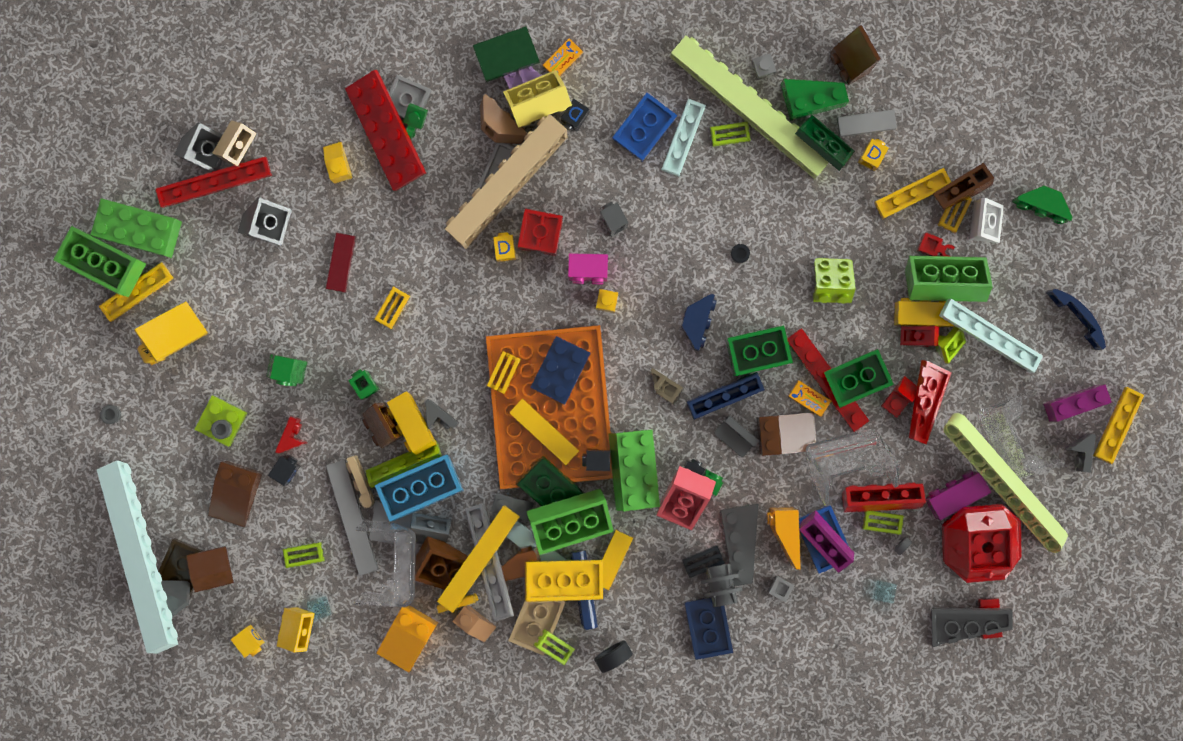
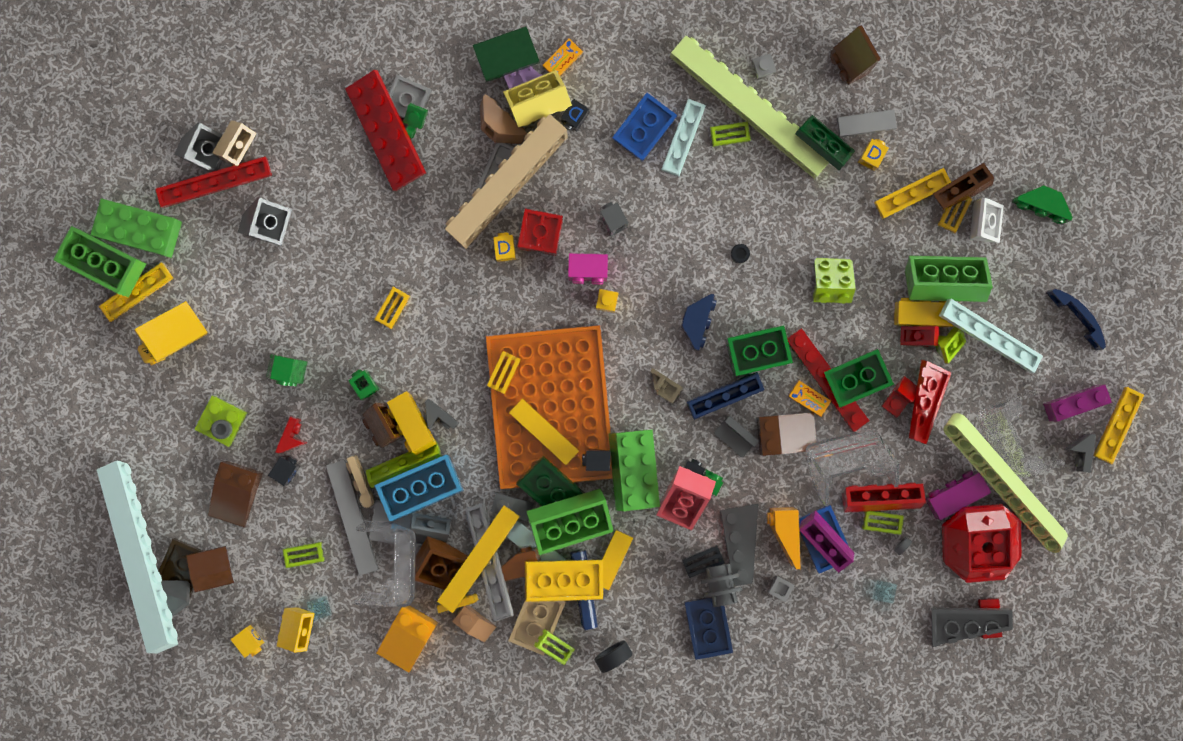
(110, 414): dark grey tile -> none
(336, 163): yellow slope -> none
(340, 262): dark red tile -> none
(560, 370): dark blue plate -> none
(812, 97): green wedge -> none
(932, 245): red plate -> none

